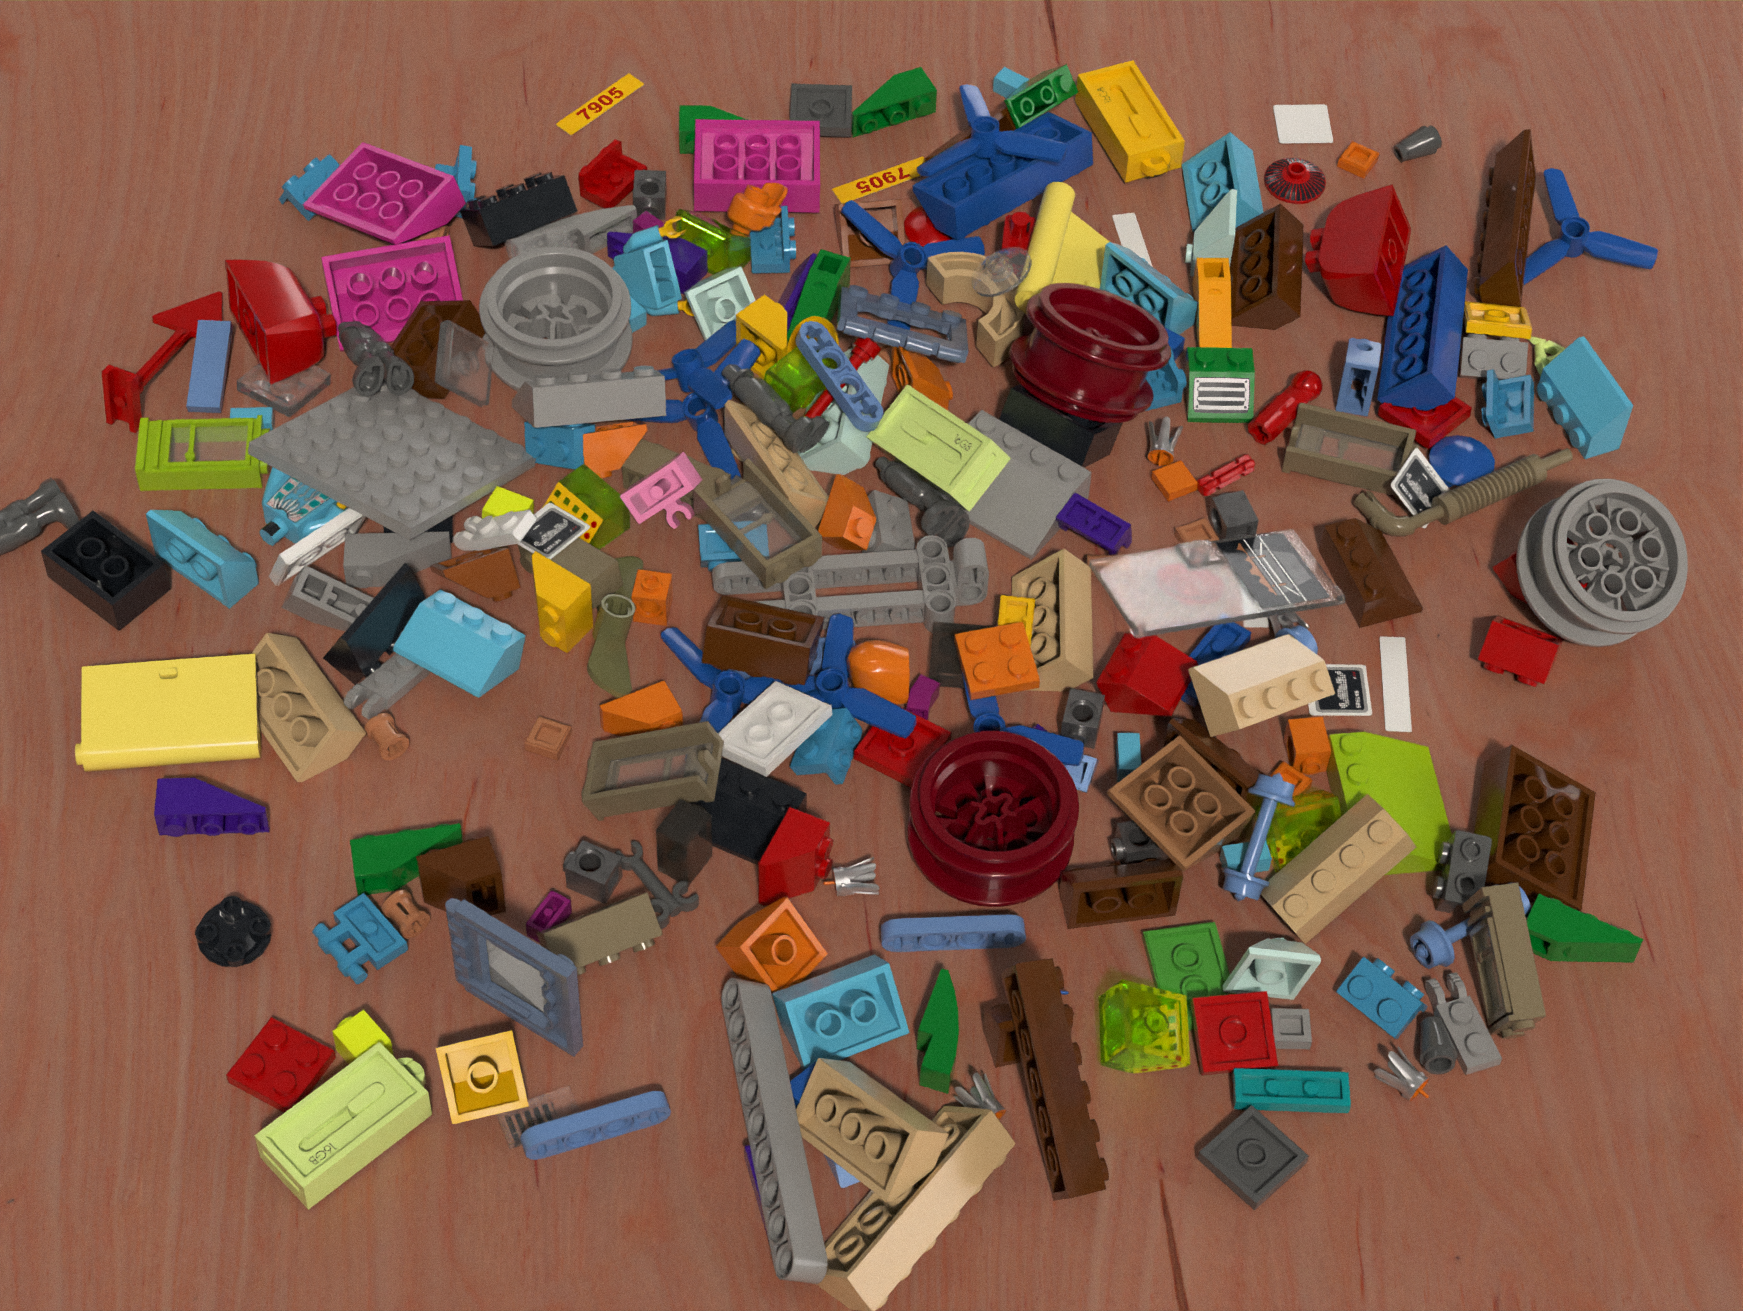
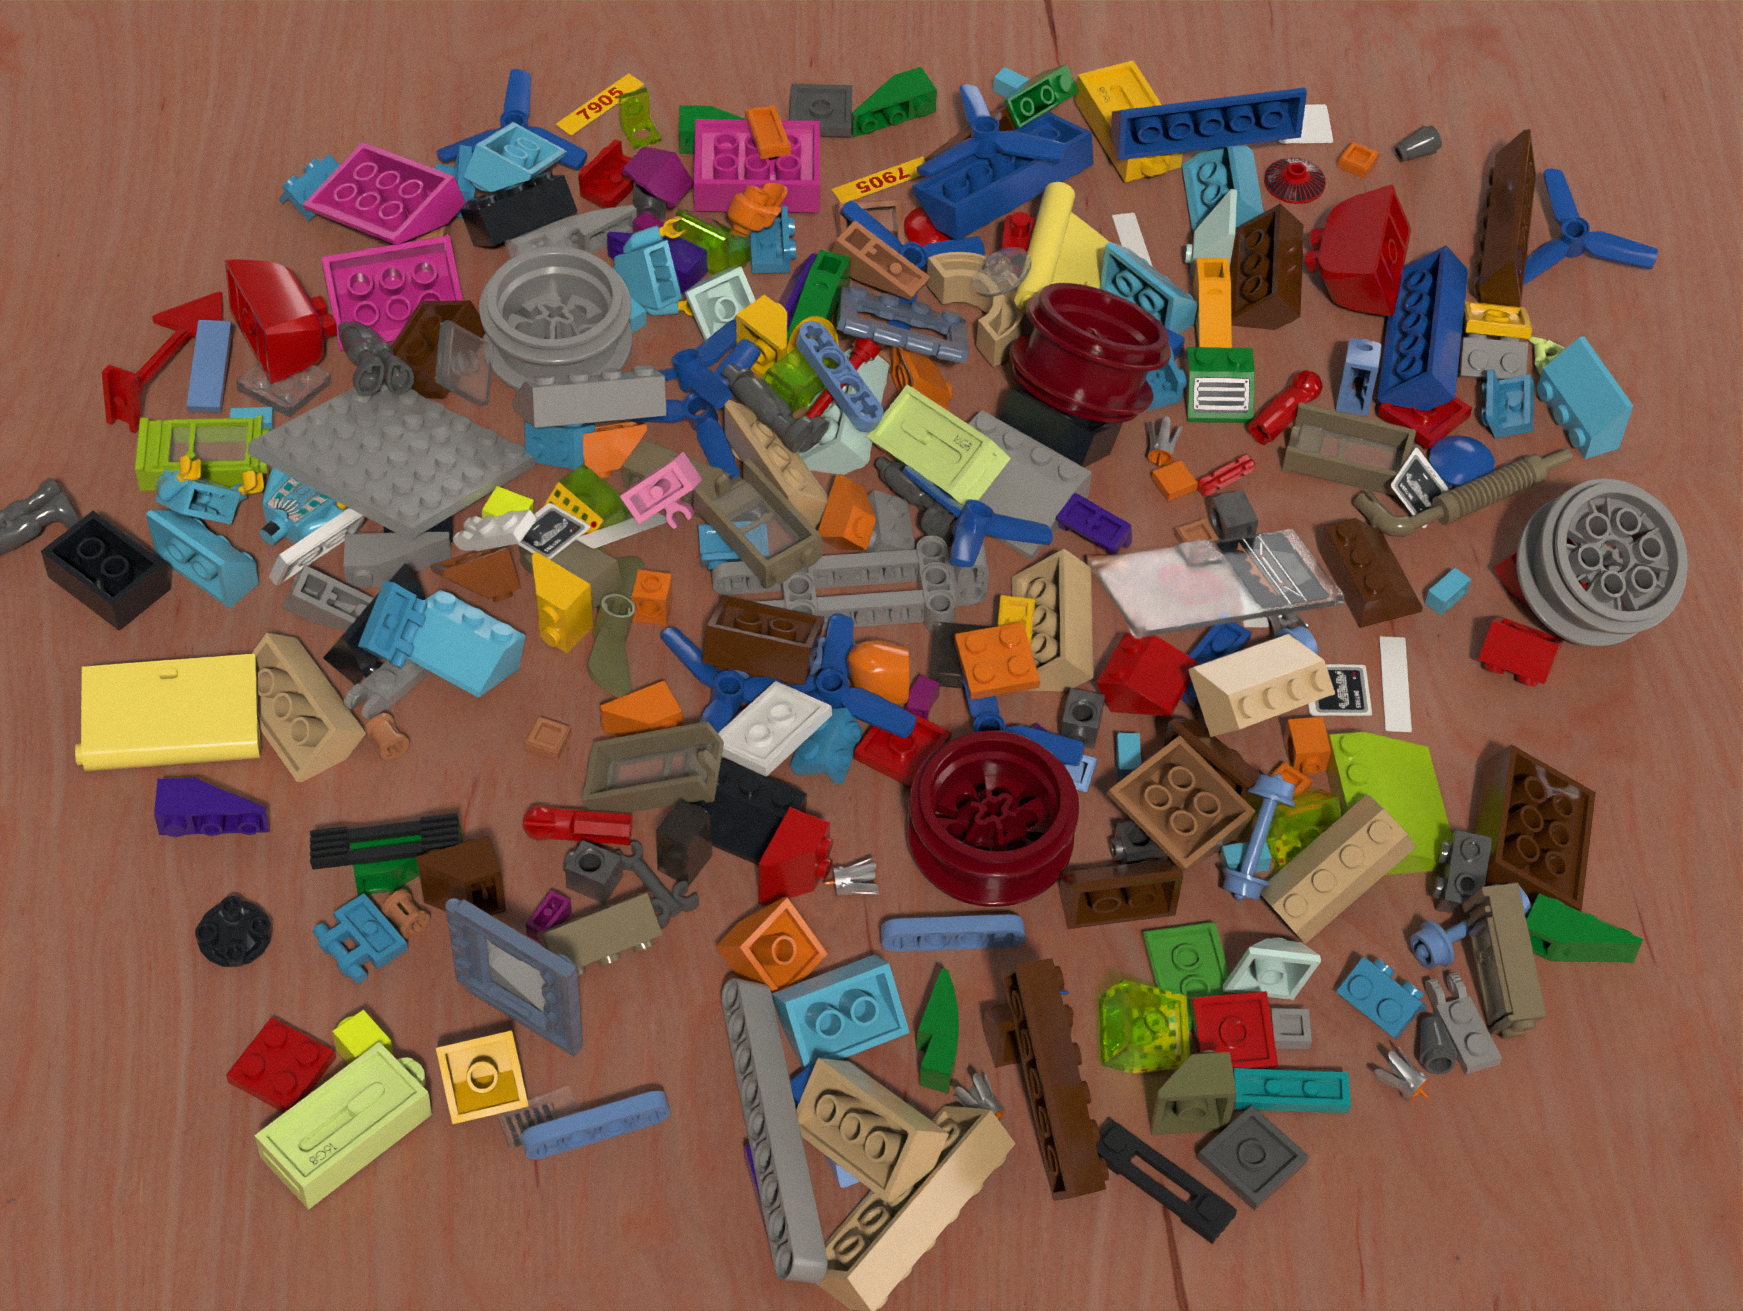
(201, 498): none -> medium azure torso
(332, 847): none -> black container
(393, 624): none -> dark azure plate
(510, 158): none -> medium azure slope
(517, 111): none -> blue piece
(577, 825): none -> red piece
(620, 530): none -> white sticker
(635, 115): none -> clear neon green bracket
(660, 174): none -> magenta slope
(767, 132): none -> orange tile
(878, 263): none -> nougat slope
(976, 520): none -> blue piece
(1196, 1096): none -> olive slope
(1206, 1214): none -> black container
(1208, 123): none -> blue slope
(1448, 591): none -> medium azure piece

